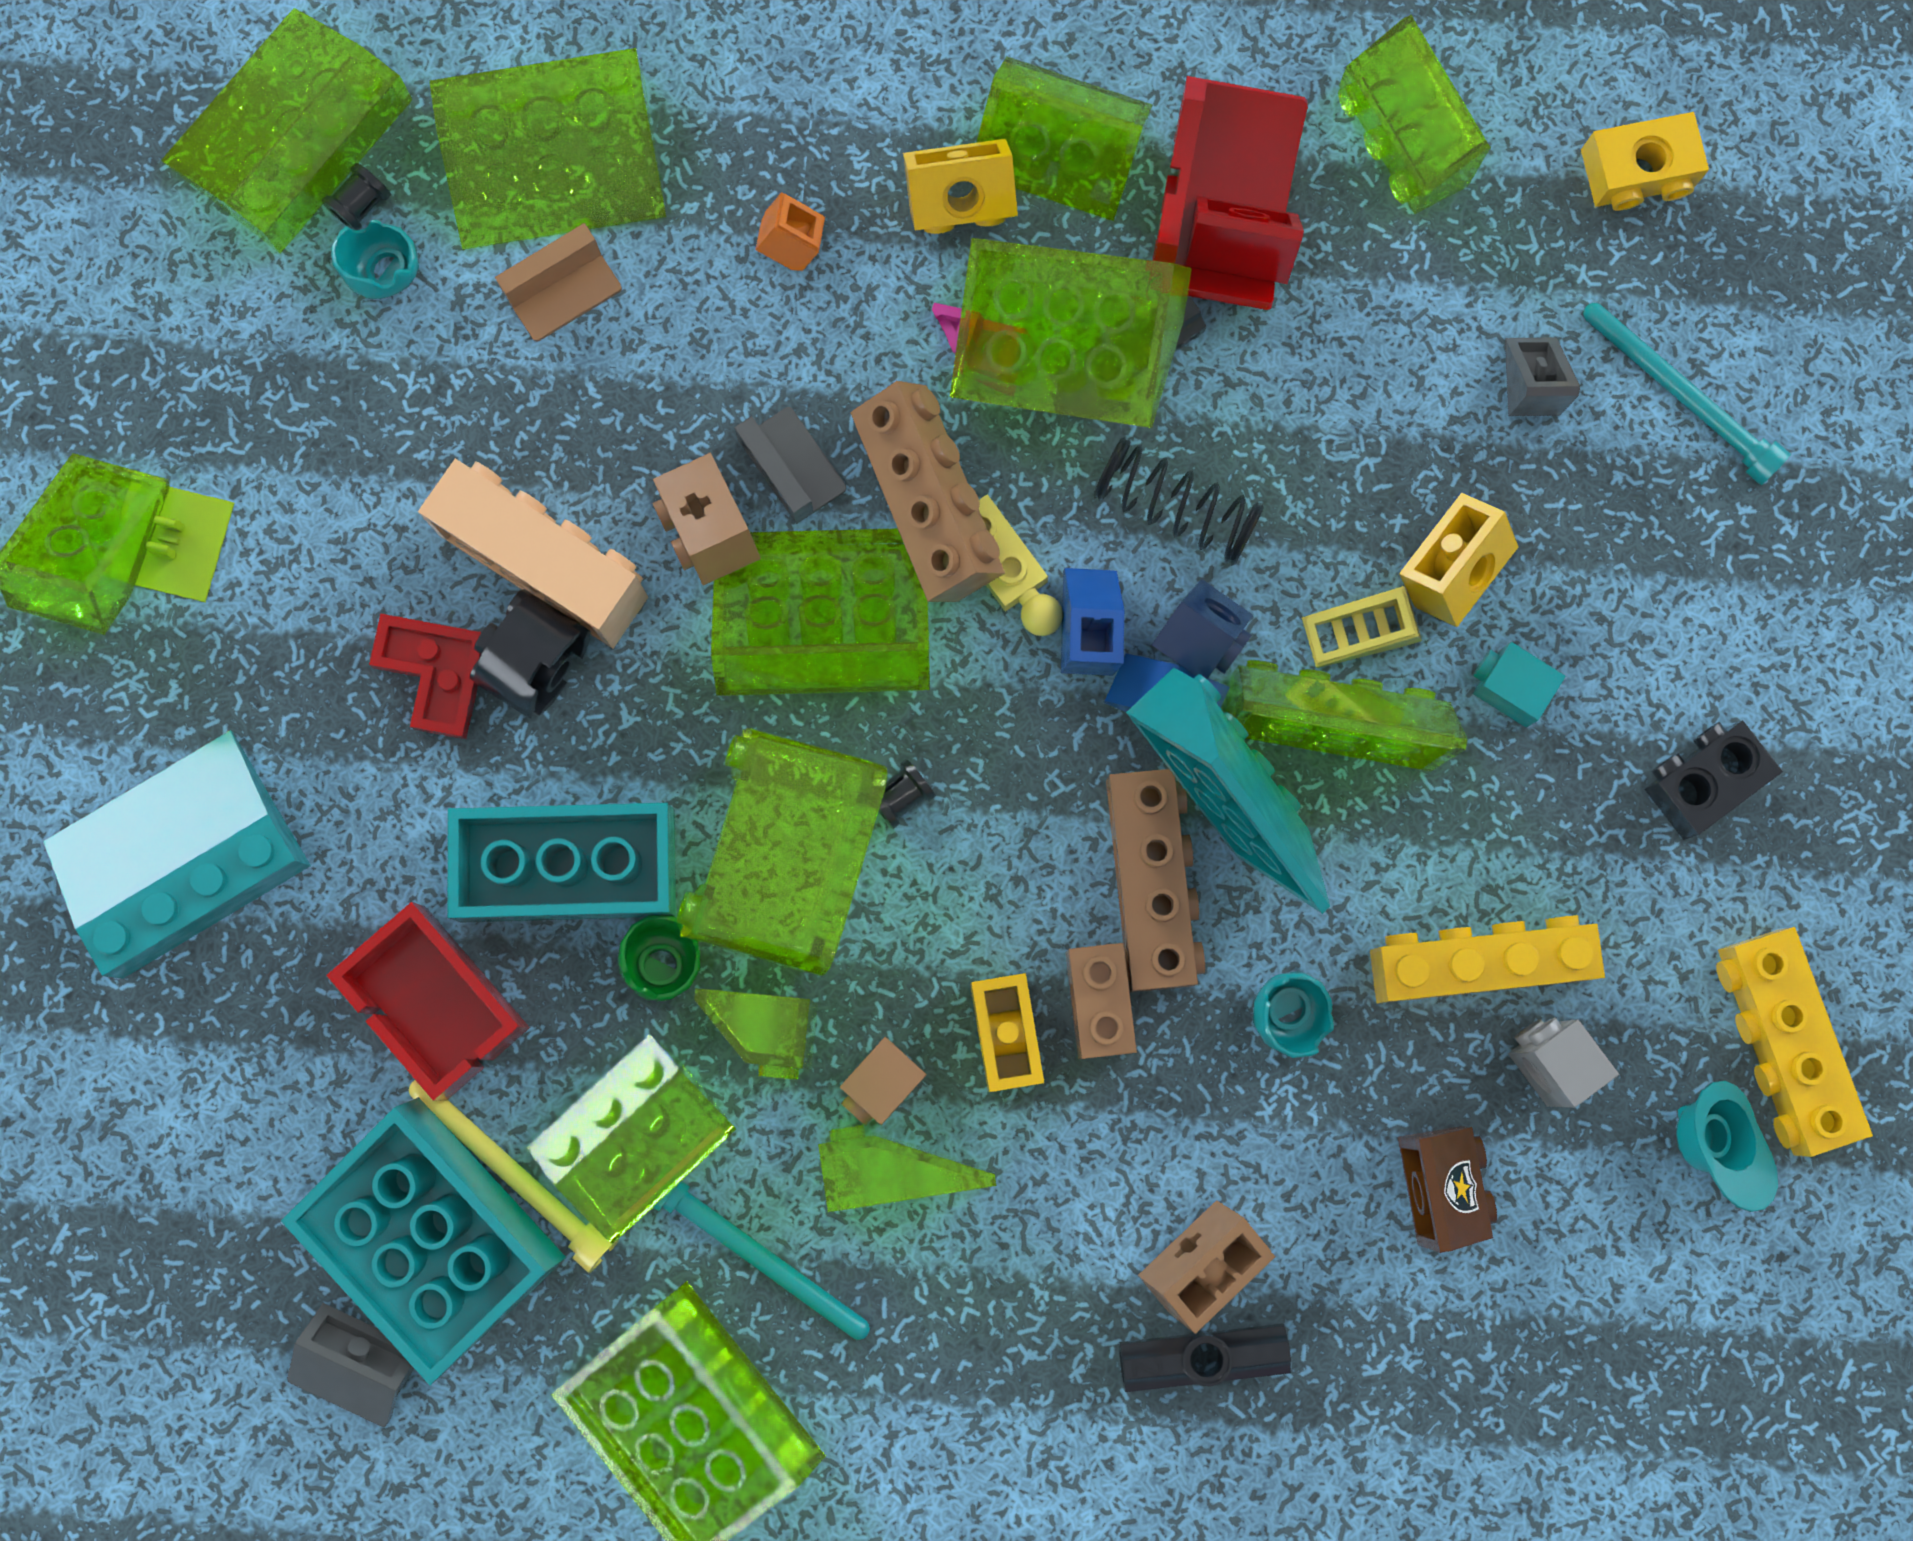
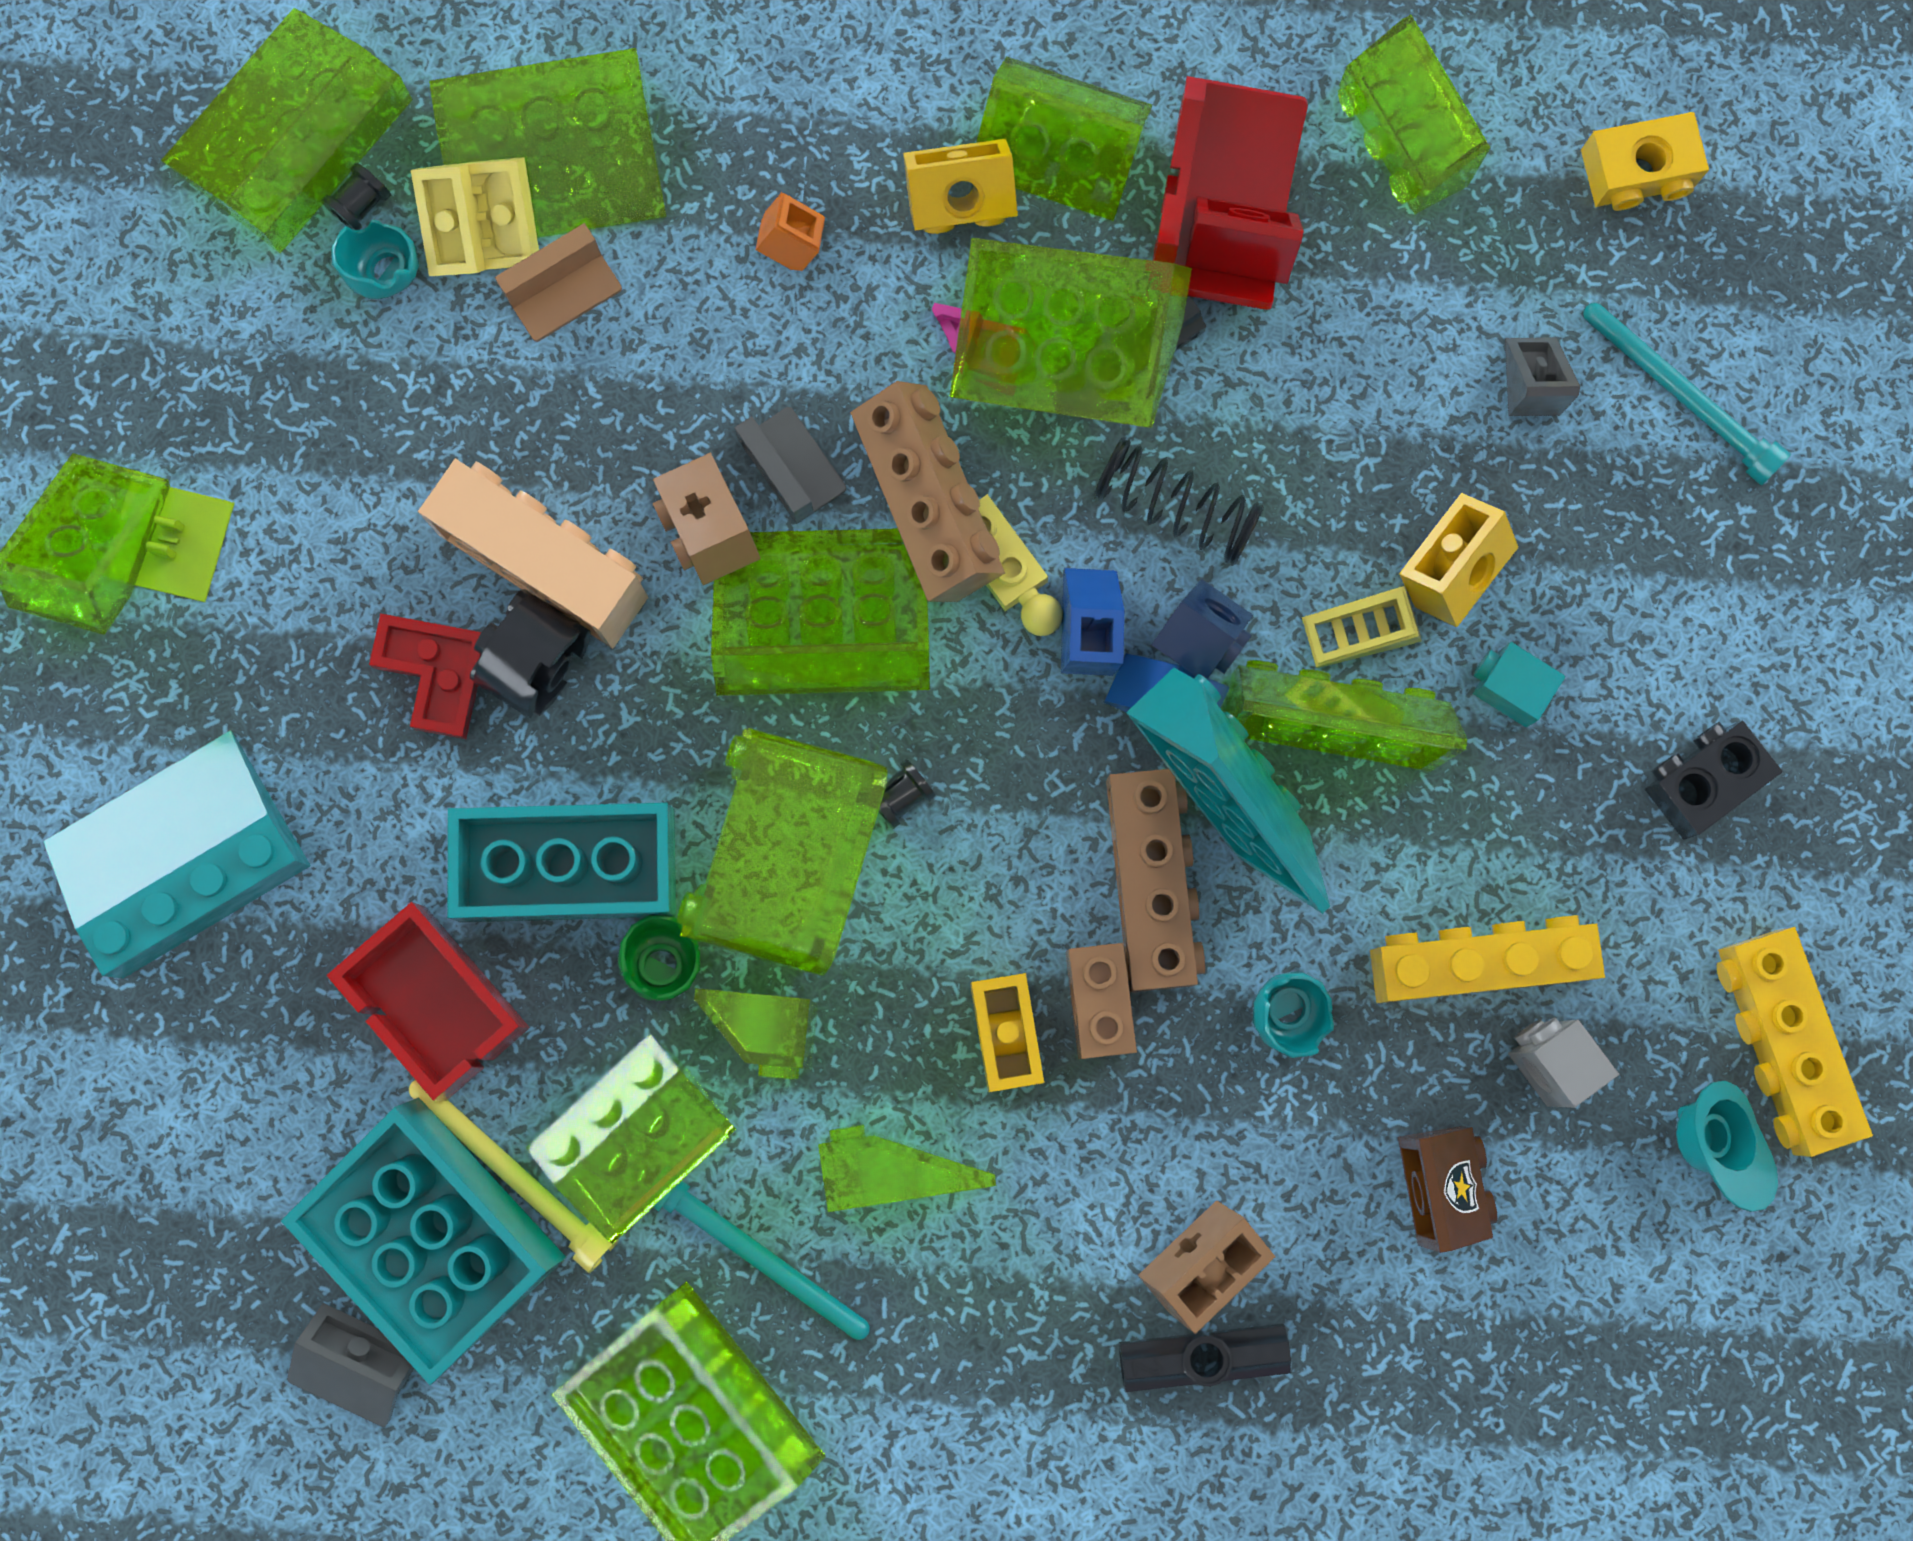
(475, 215): none -> light yellow slope
(880, 1083): medium nougat brick -> none

